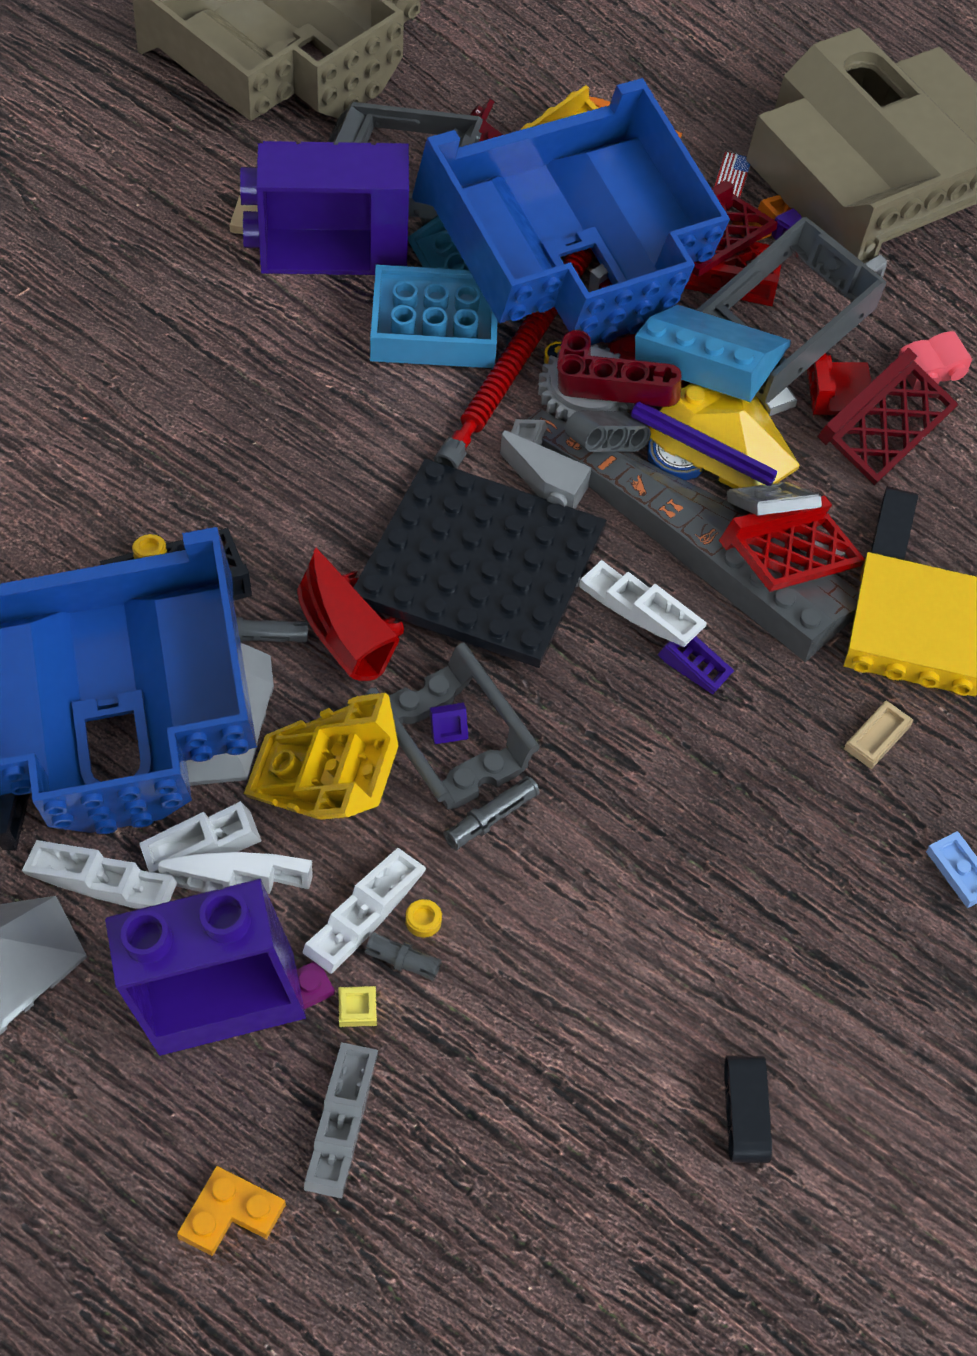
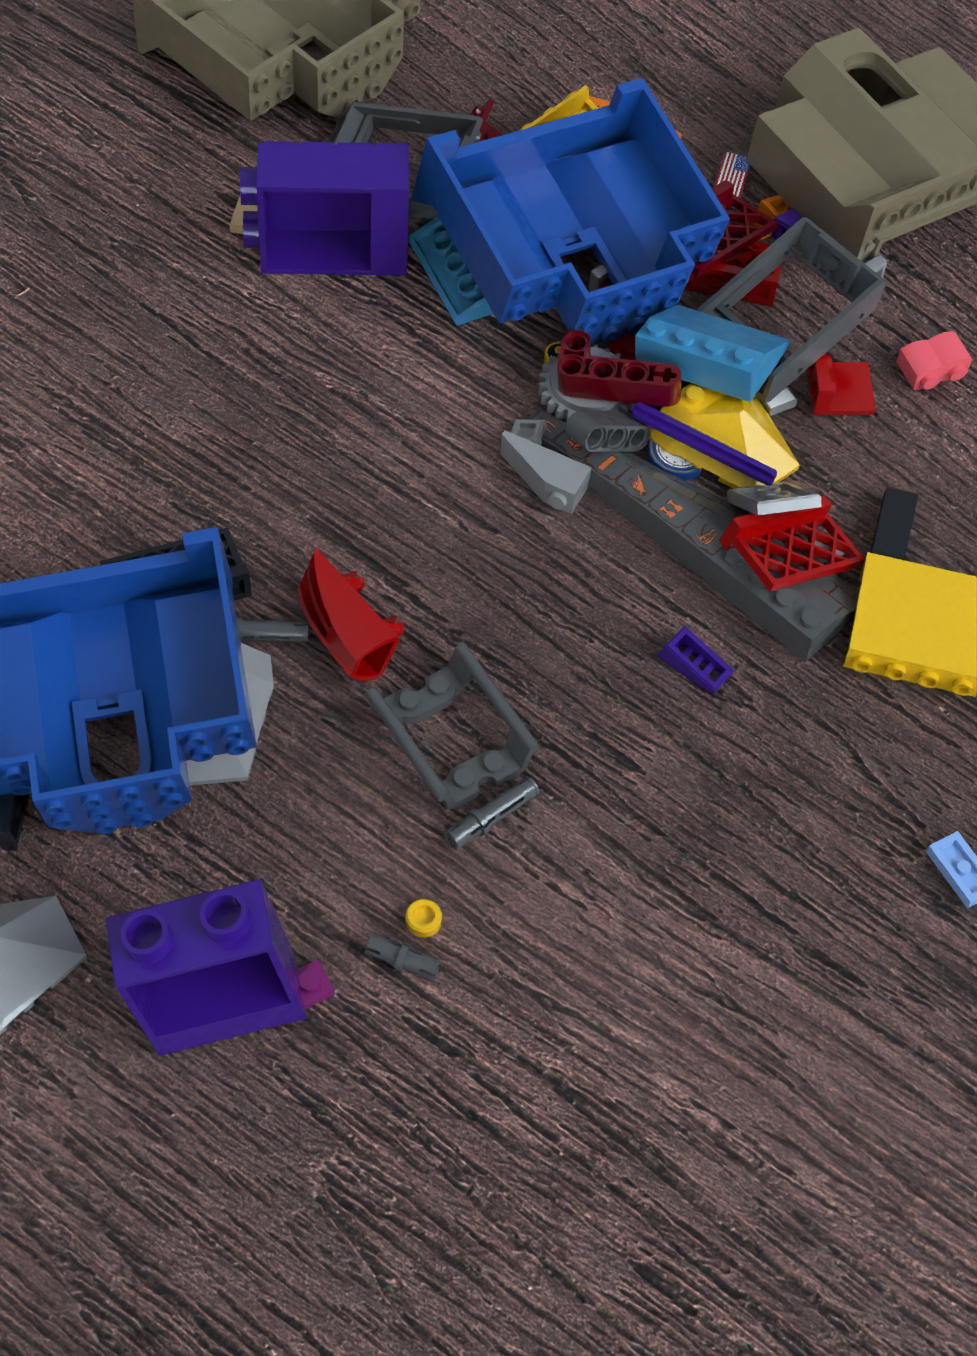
(98, 877): white slope -> none
(148, 546): yellow tile -> none
(219, 833): white slope -> none
(222, 870): white slope -> none
(225, 1201): light orange plate -> none
(330, 763): yellow wedge -> none
(341, 1120): light grey slope -> none
(357, 1006): light yellow tile -> none
(364, 910): white slope -> none
(431, 318): dark azure slope -> none
(449, 723): dark purple tile -> none
(480, 562): black plate -> none
(504, 374): red hose -> none
(641, 605): white slope -> none
(747, 1109): black beam -> none
(876, 394): dark red fence -> none
(878, 734): tan tile -> none

